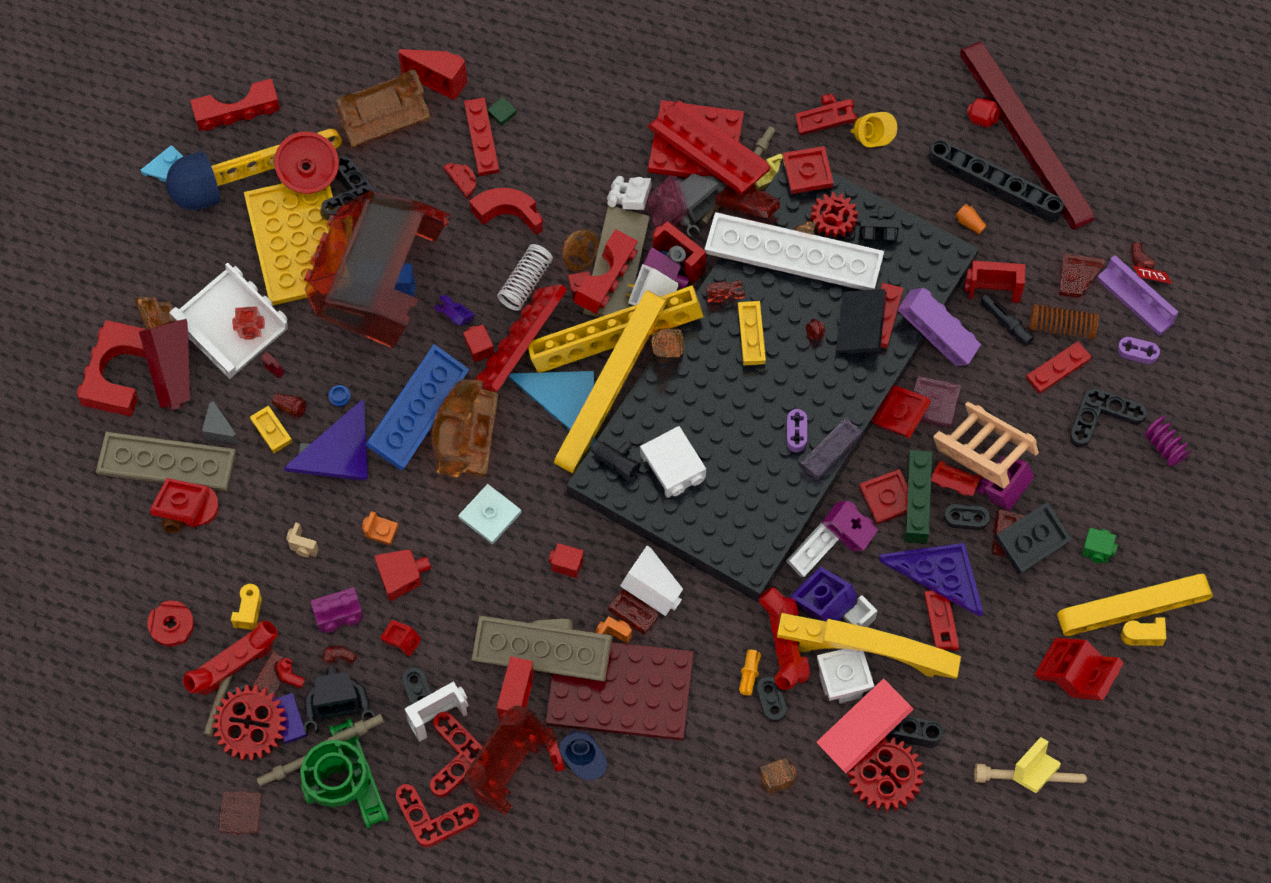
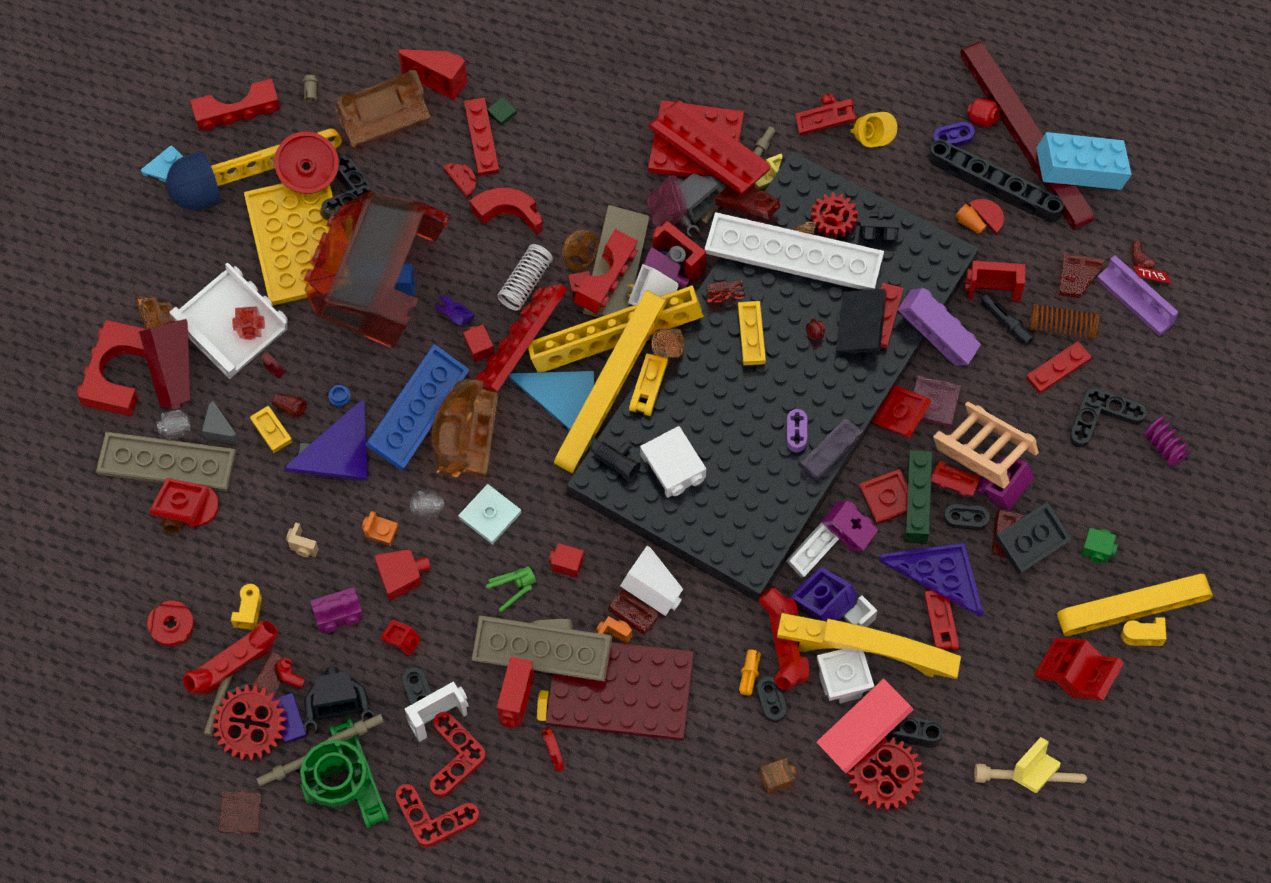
(174, 424): none -> clear head
(310, 88): none -> dark tan pin
(339, 651): clear red arm -> none
(426, 504): none -> clear head
(502, 754): clear red windscreen -> none
(521, 577): none -> bright green plant
(542, 705): none -> yellow tile
(583, 755): dark blue piece -> none
(635, 193): white plate -> none
(648, 384): none -> yellow plate
(807, 170): red plate -> none
(953, 131): none -> dark purple plate
(989, 213): none -> red tile
(1083, 161): none -> medium azure brick
(1138, 350): medium lavender beam -> none

